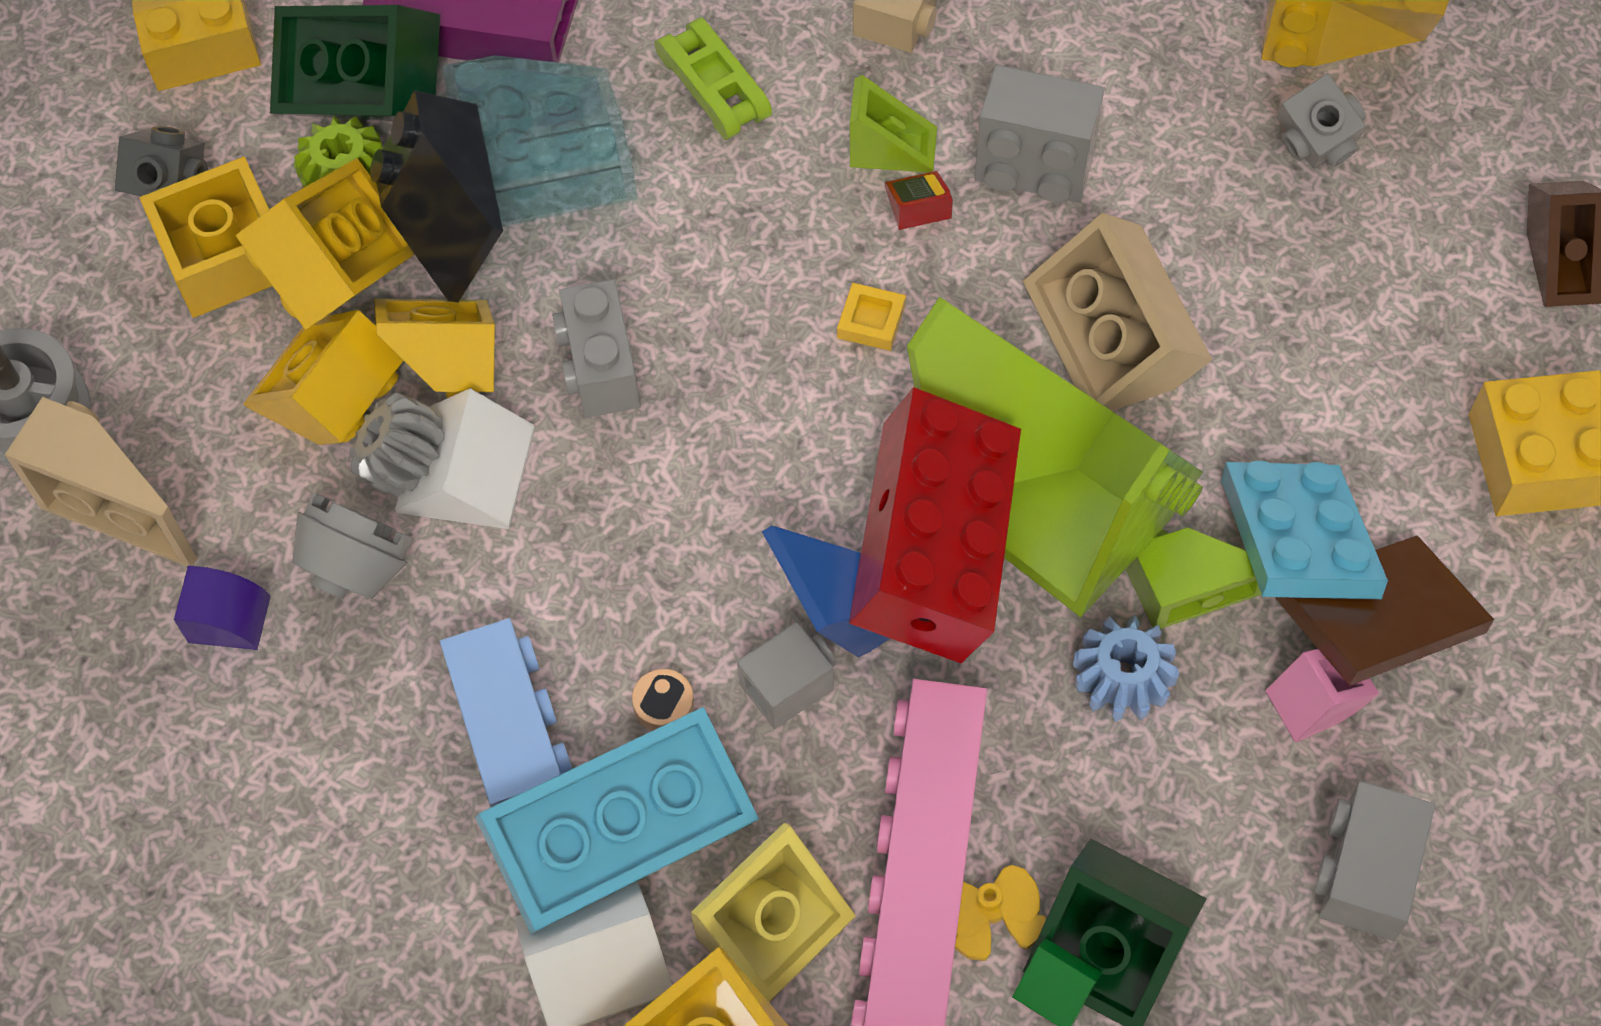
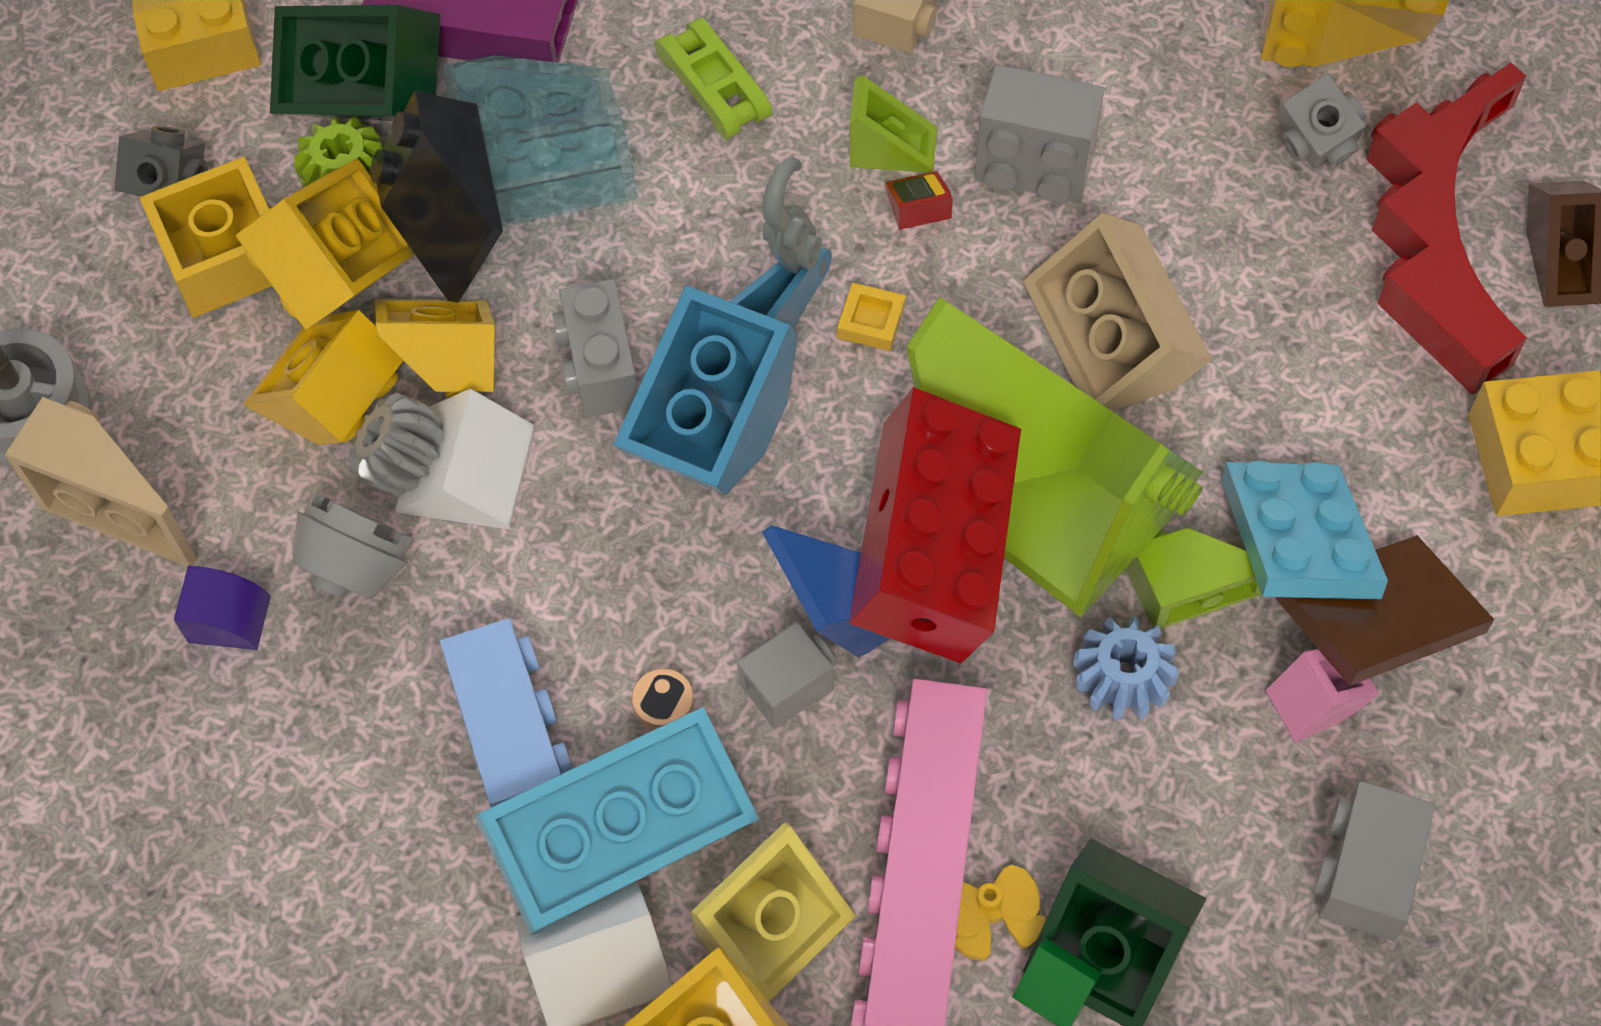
(730, 363): none -> dark azure slope
(1432, 283): none -> red arch

